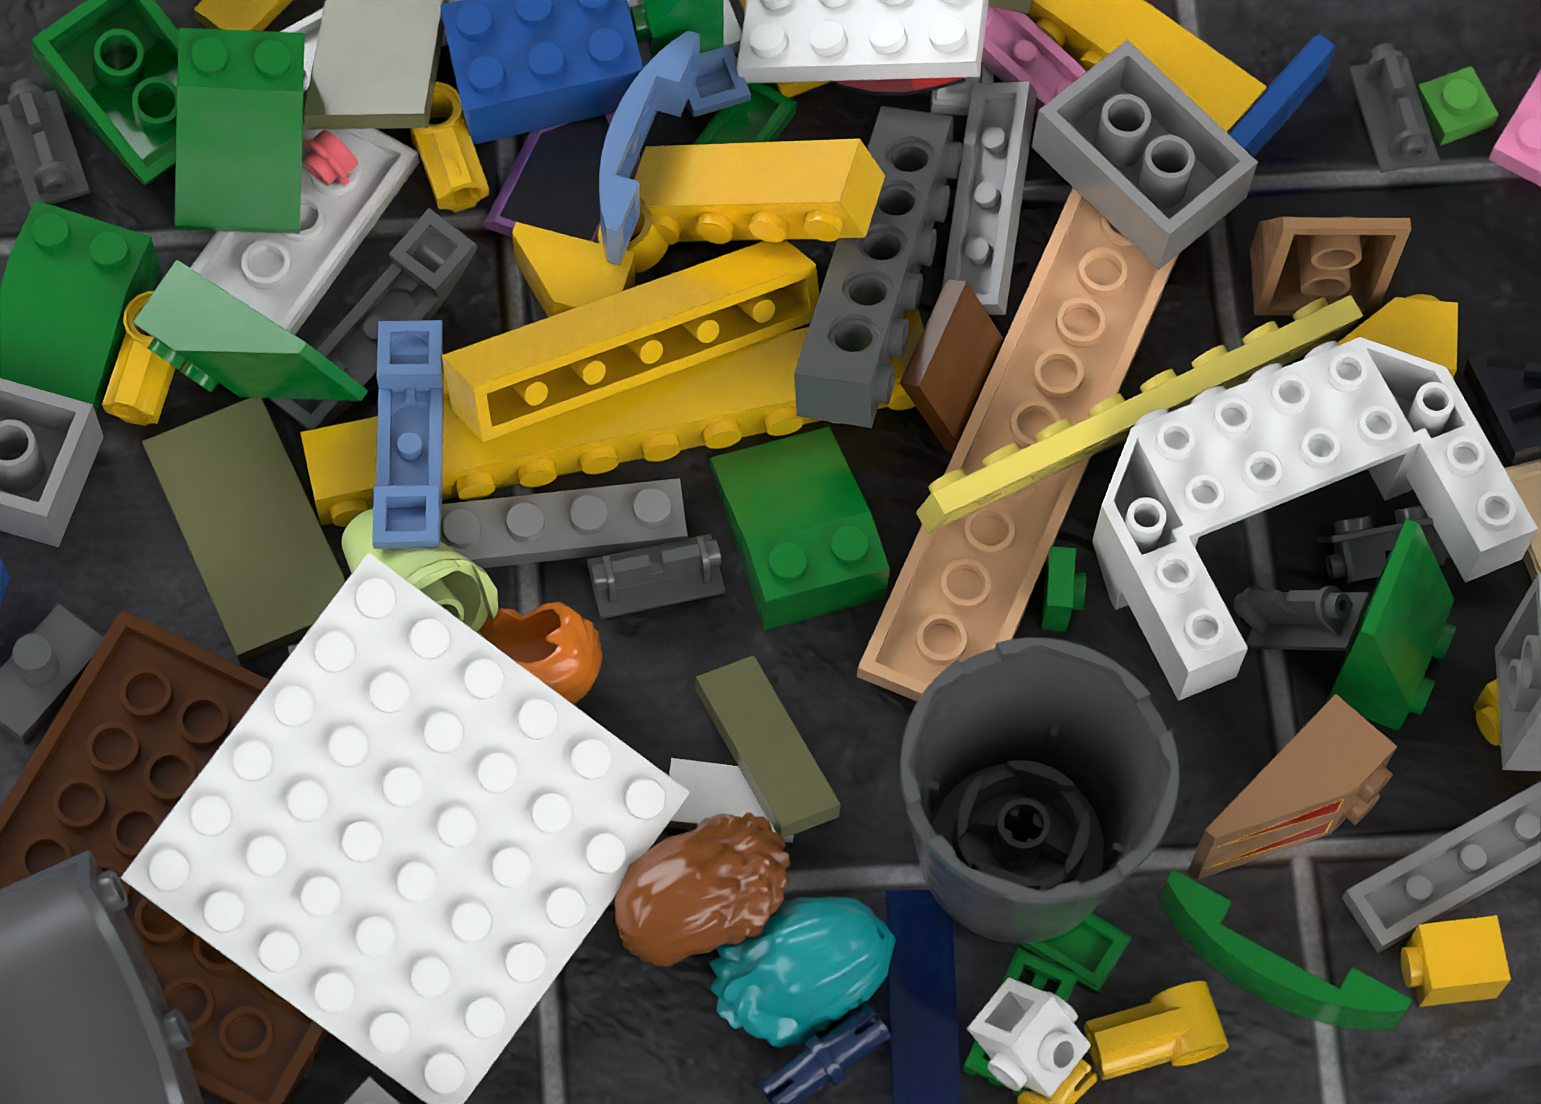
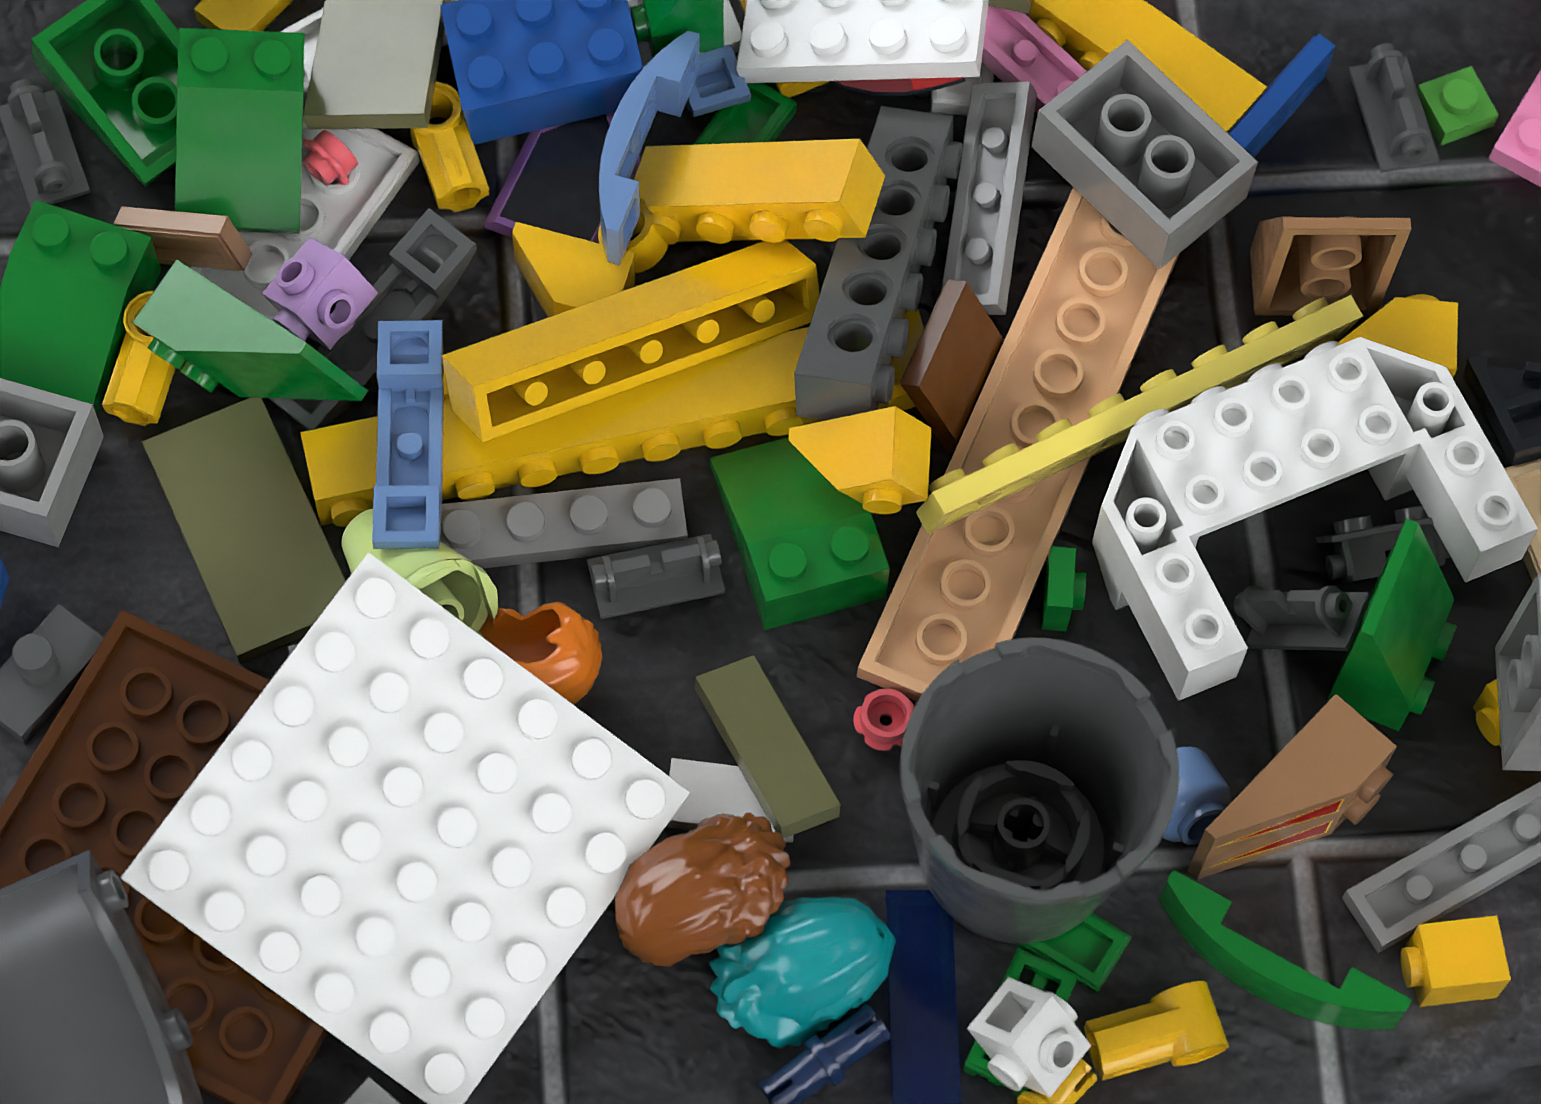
(189, 237): none -> medium nougat tile
(319, 294): none -> lavender brick
(871, 456): none -> yellow slope
(879, 704): none -> coral plate
(1200, 797): none -> medium blue head

